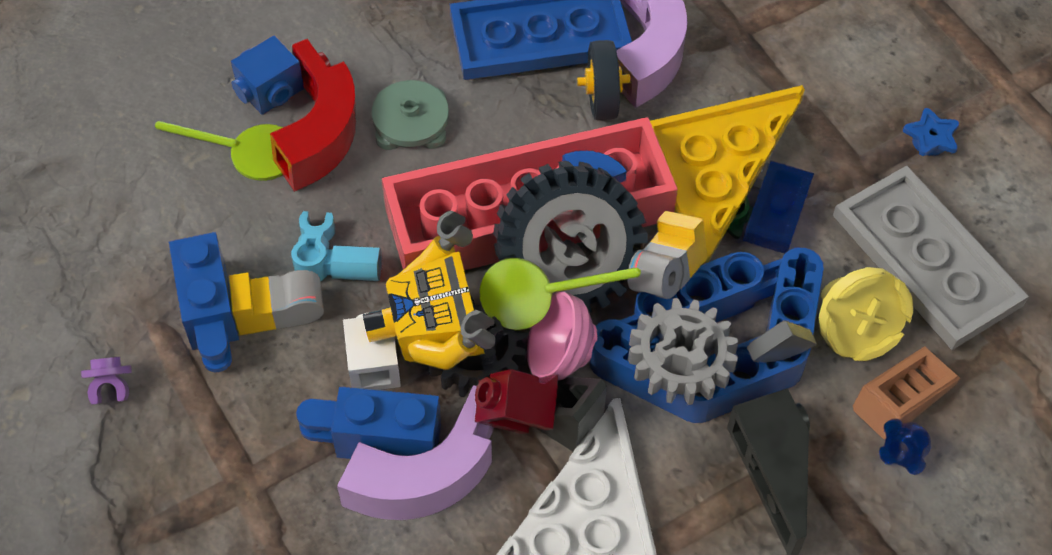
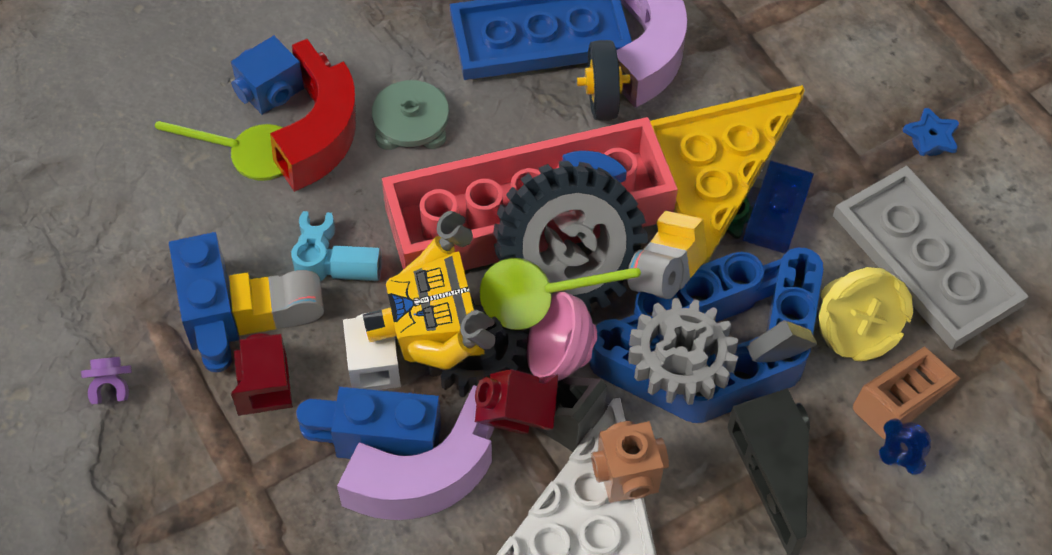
(261, 375): none -> dark red window
(629, 461): none -> nougat brick

